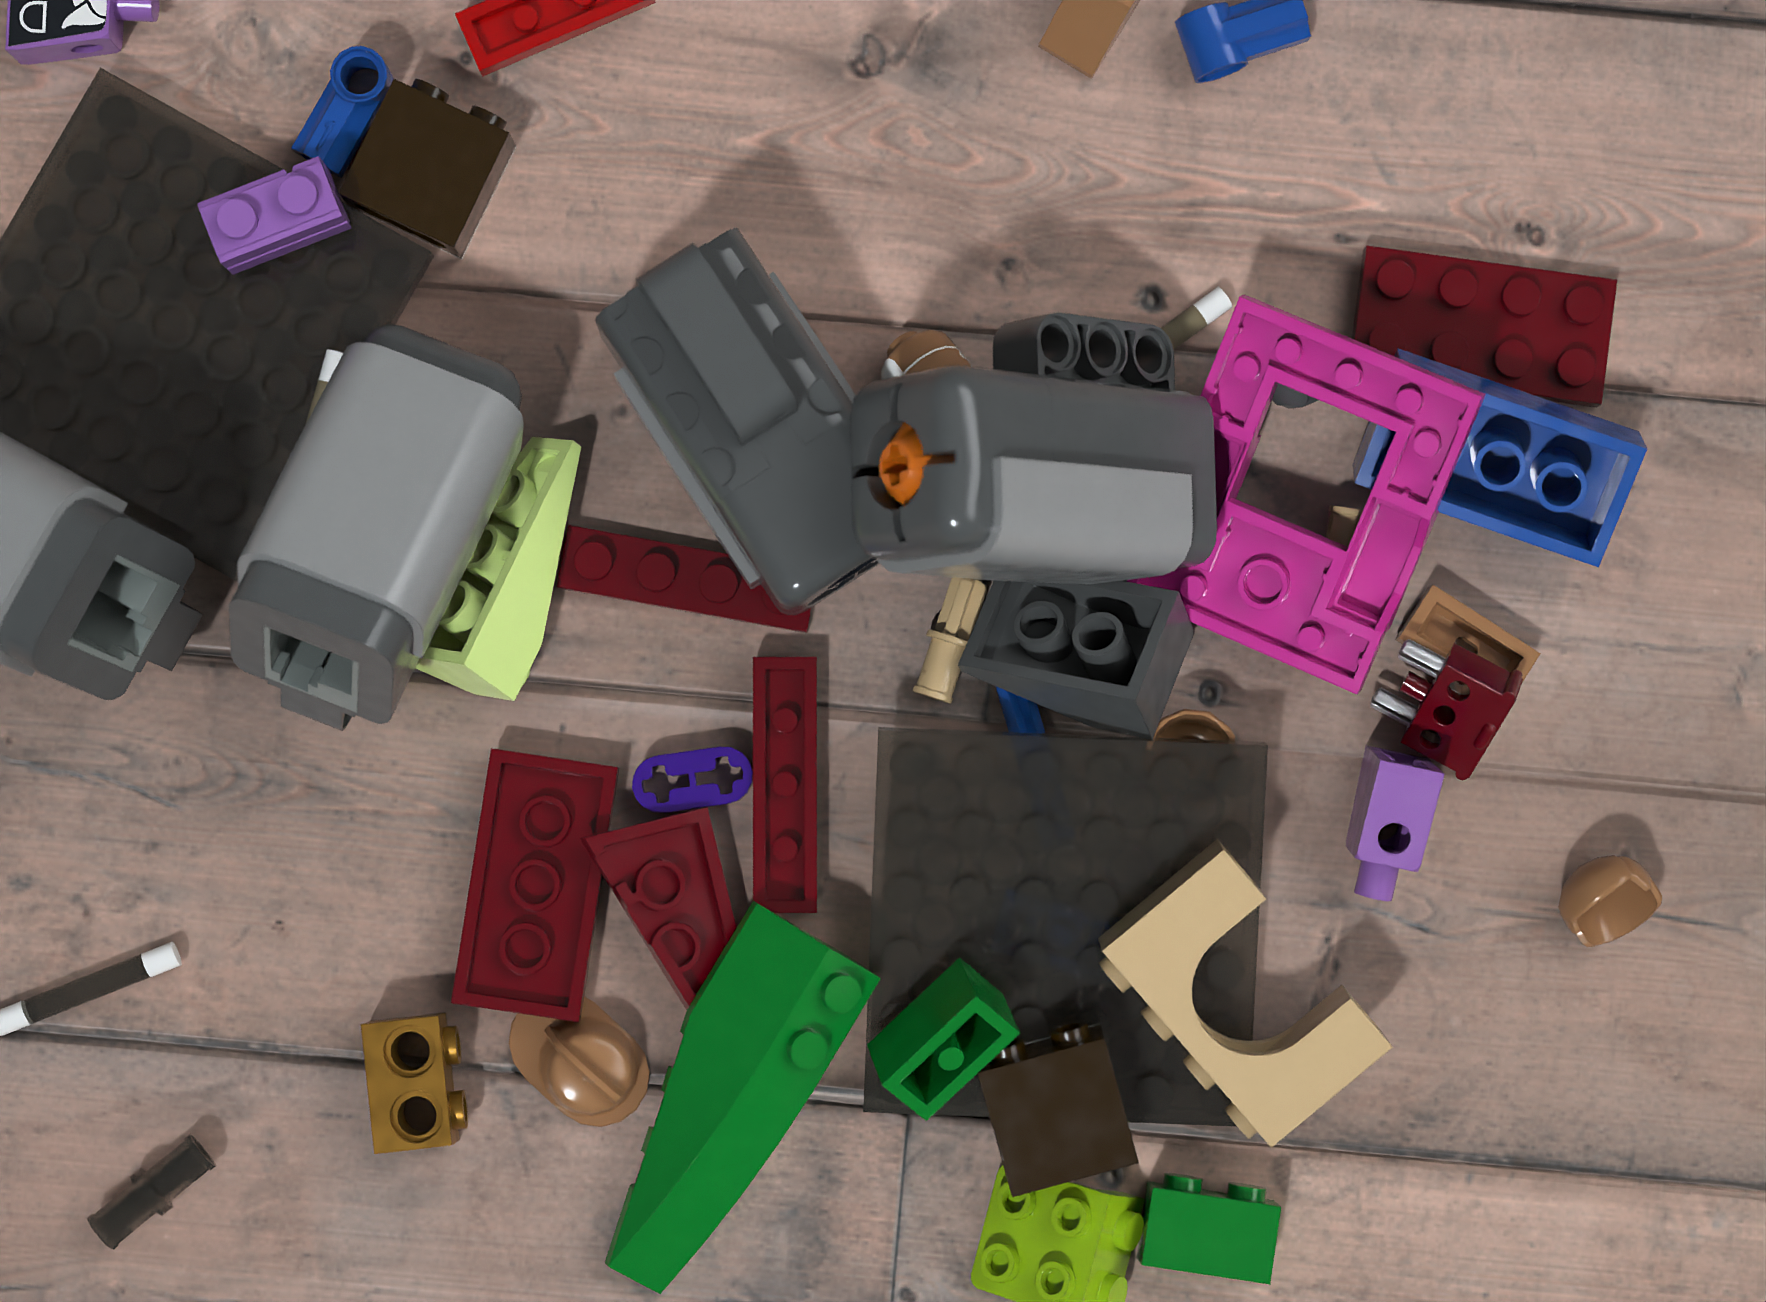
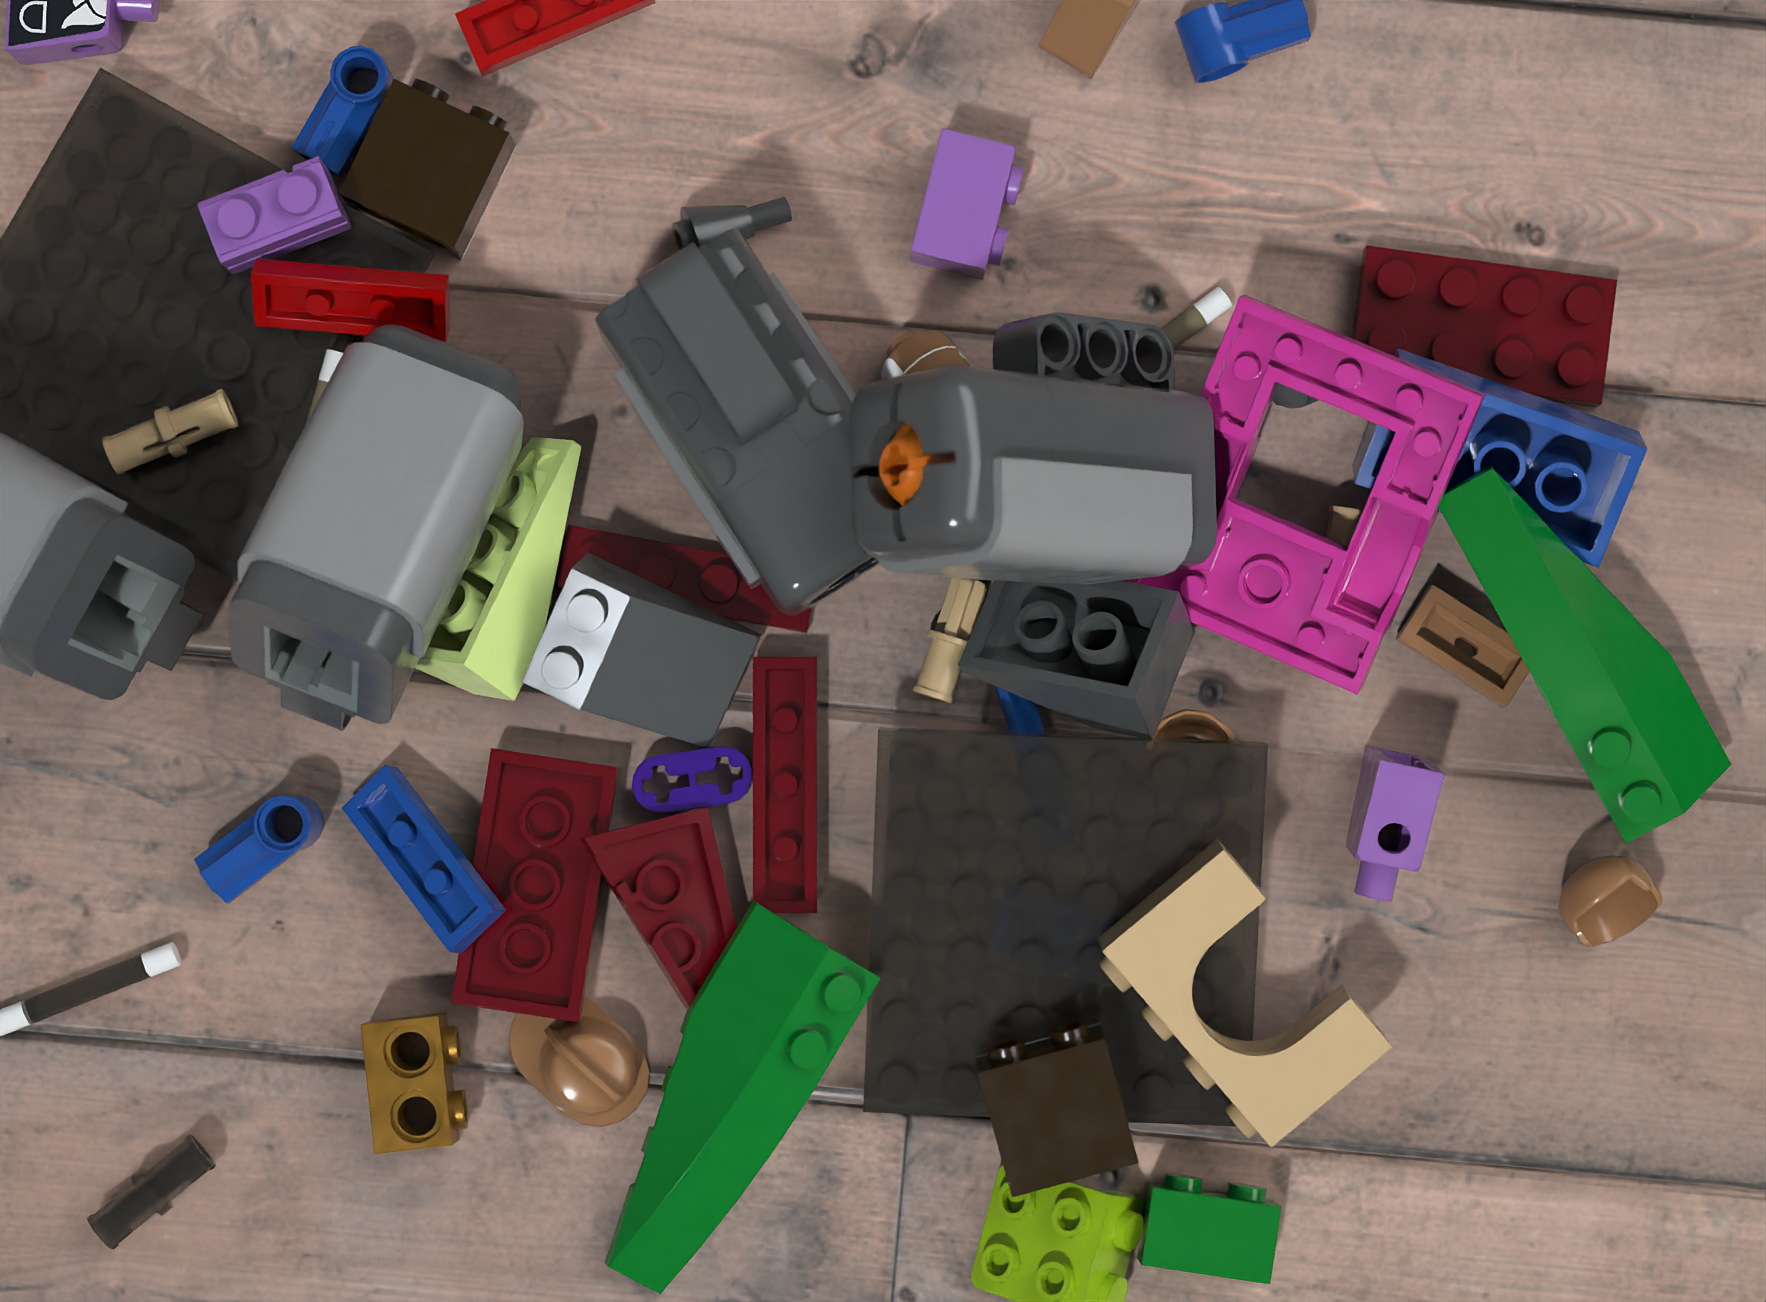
(170, 431): none -> tan pin
(257, 847): none -> blue piece
(348, 298): none -> red plate
(423, 859): none -> blue plate
(640, 653): none -> dark grey slope
(706, 223): none -> dark grey cone
(942, 1039): green brick -> none
(964, 204): none -> medium lavender brick
(1455, 710): dark red piece -> none
(1591, 660): none -> green wedge

